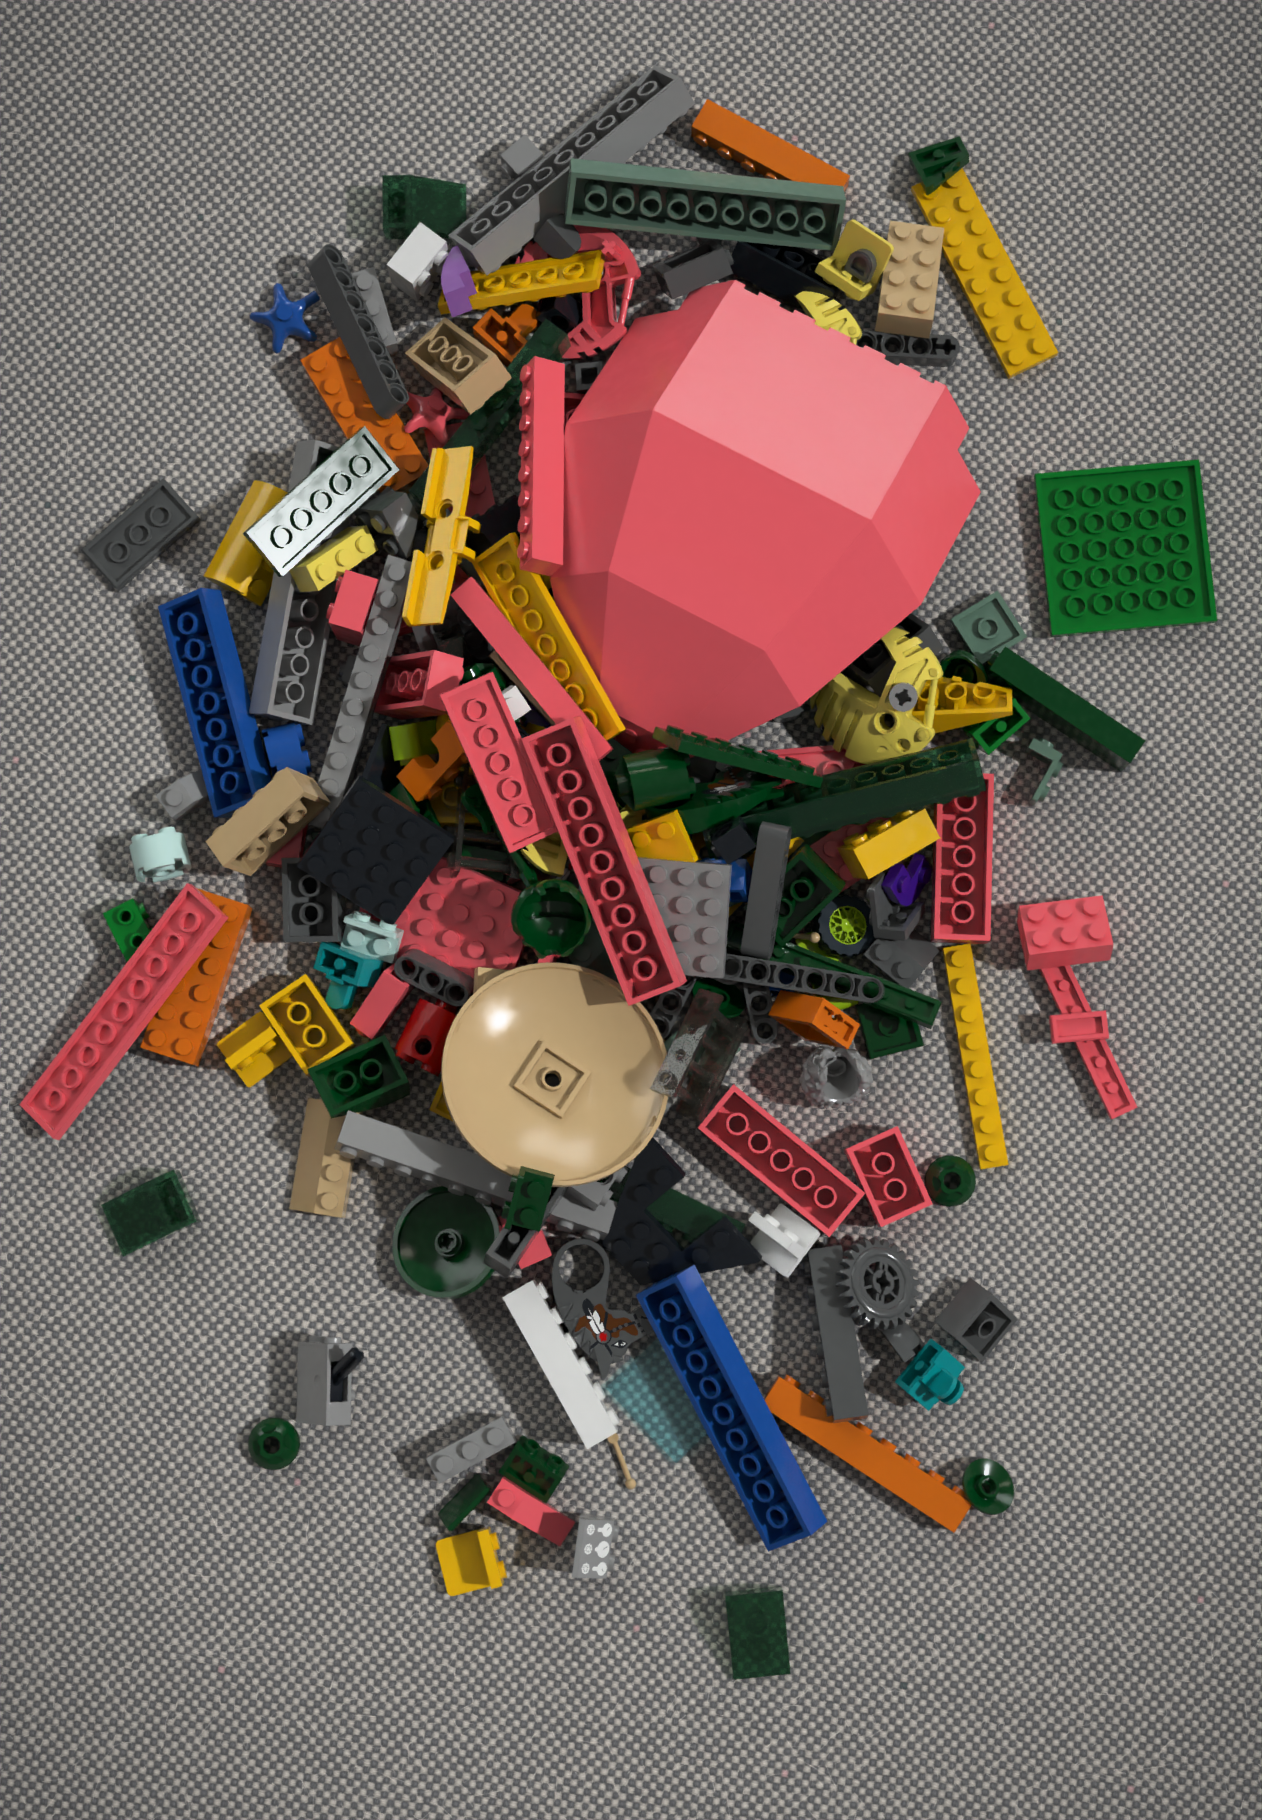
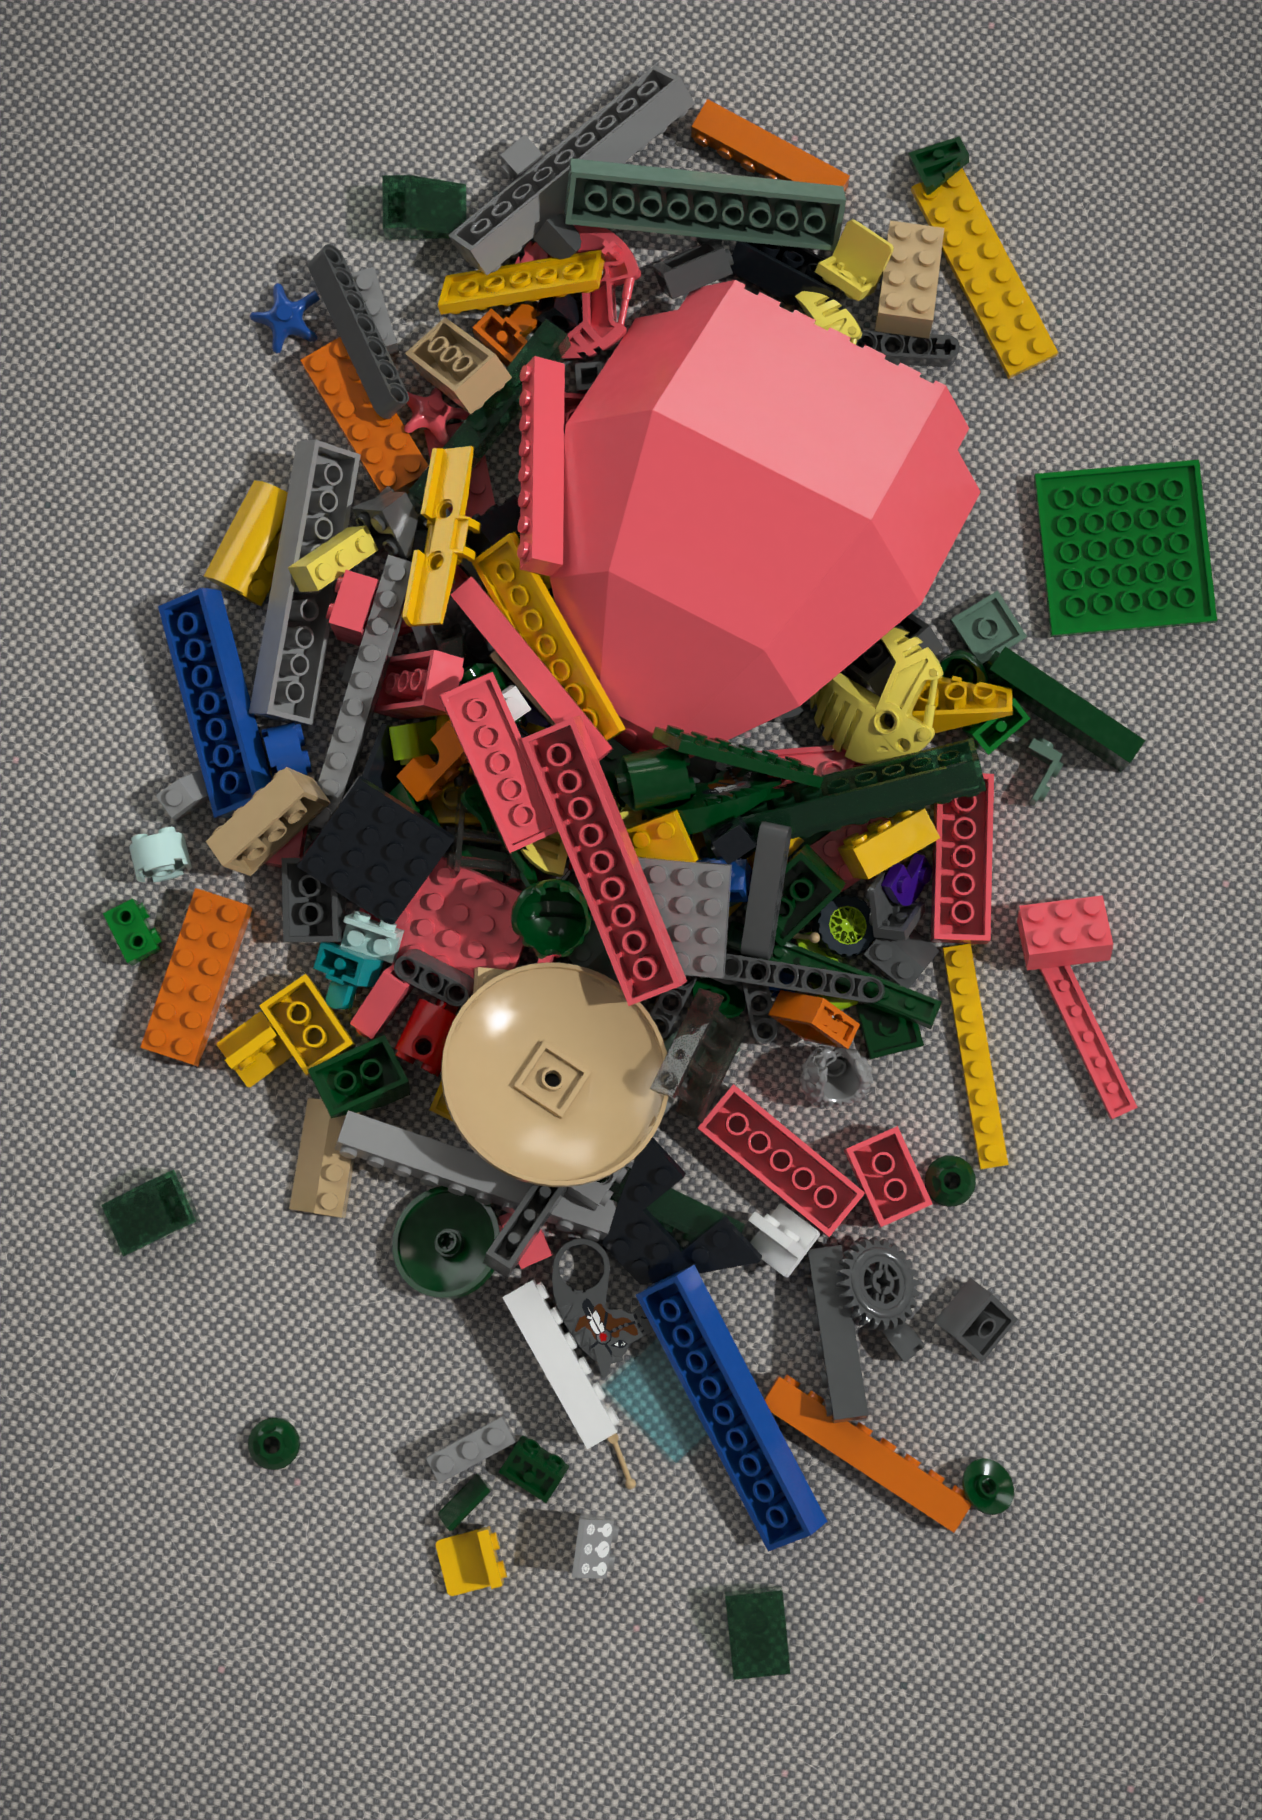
(123, 1011): coral plate -> none
(140, 534): dark grey tile -> none
(321, 501): plate -> none
(325, 1380): light grey piece -> none
(418, 262): white brick -> none
(457, 283): medium lavender slope -> none
(529, 1199): dark green bracket -> none
(530, 1511): coral slope -> none
(861, 265): dark grey tile -> none
(904, 693): light grey wheel -> none
(932, 1376): teal brick -> none
(1078, 1027): coral tile -> none

